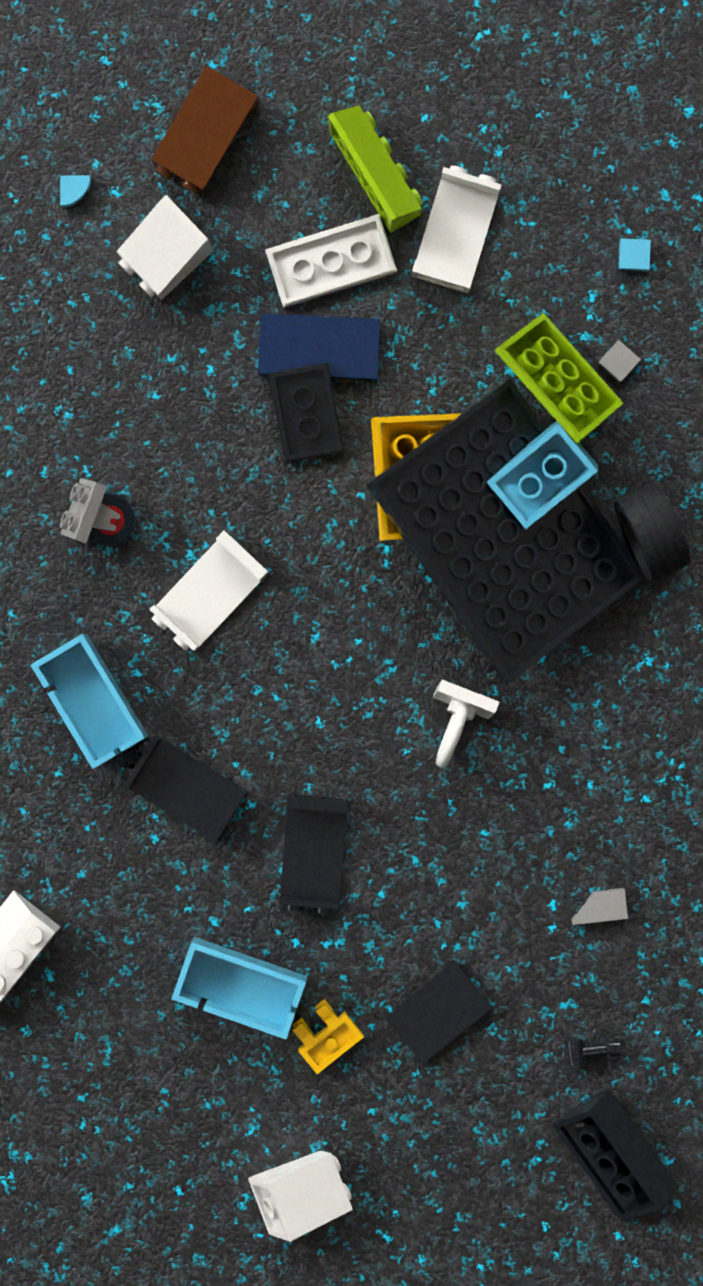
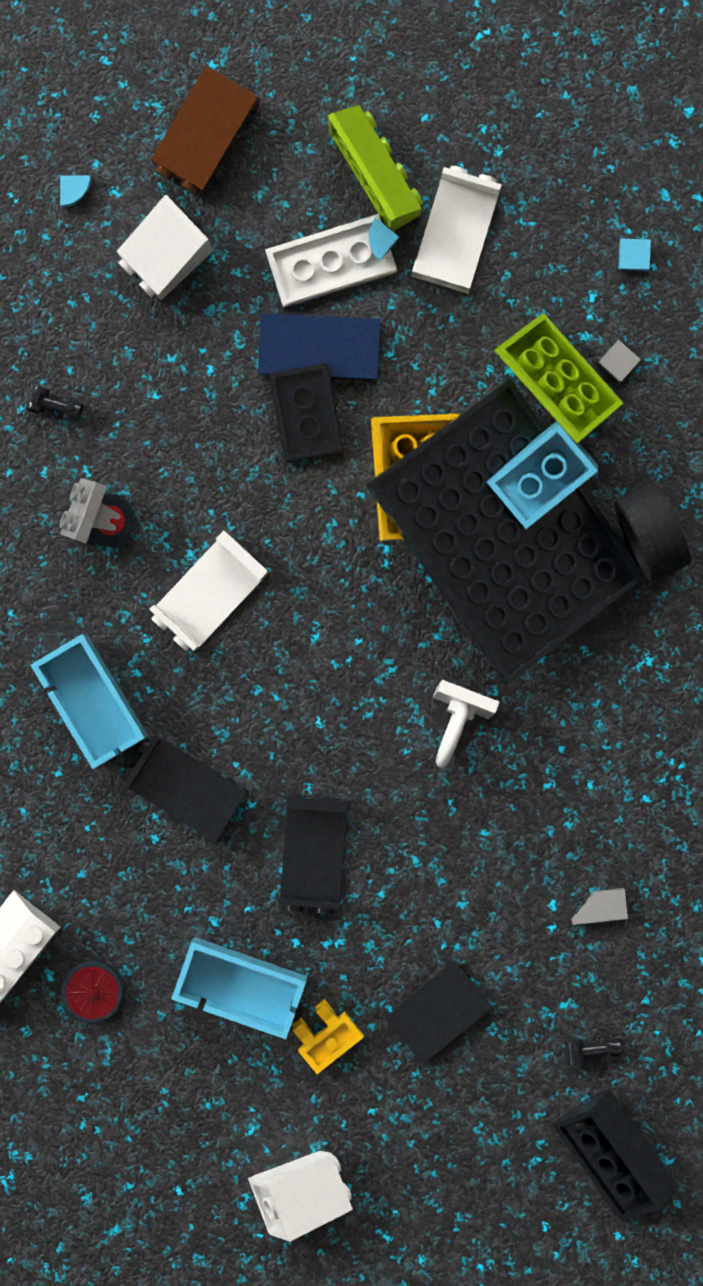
(38, 399): none -> black bar
(92, 992): none -> dark red wheel
(381, 239): none -> medium azure tile

